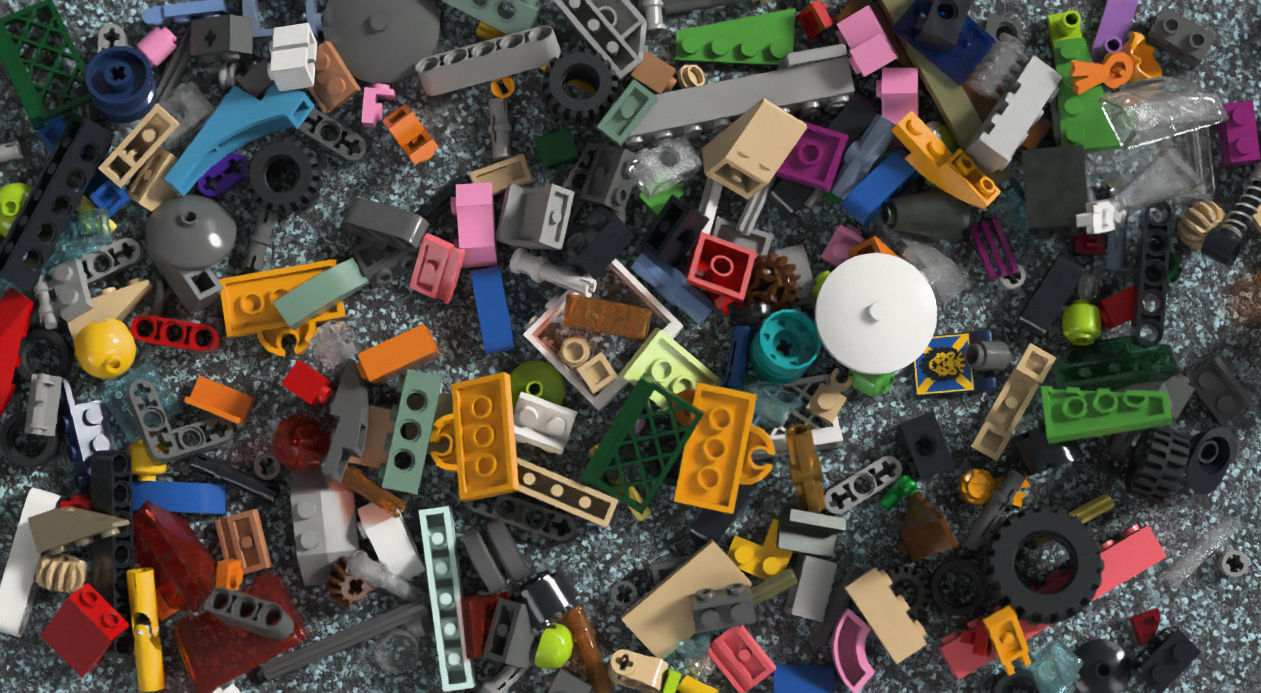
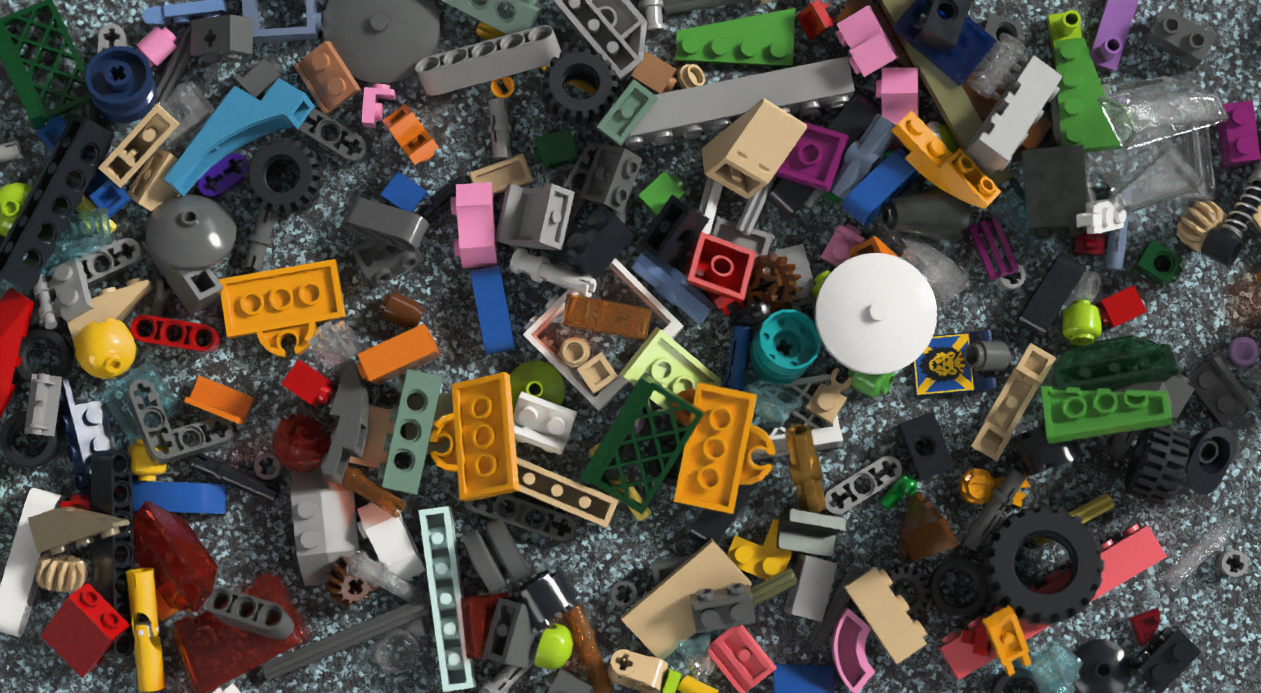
(227, 75): light grey bush -> none
(229, 574): orange plate -> none
(244, 539): nougat plate -> none
(292, 57): white piece -> none
(321, 293): sand green slope -> none
(401, 310): none -> reddish brown brick
(403, 193): none -> blue panel
(437, 268): coral plate -> none
(665, 166): clear brick -> none
(813, 55): light grey tile -> none
(1113, 71): orange piece -> none
(1142, 286): black beam -> none
(1143, 59): light orange hair -> none
(1243, 351): none -> lavender tile

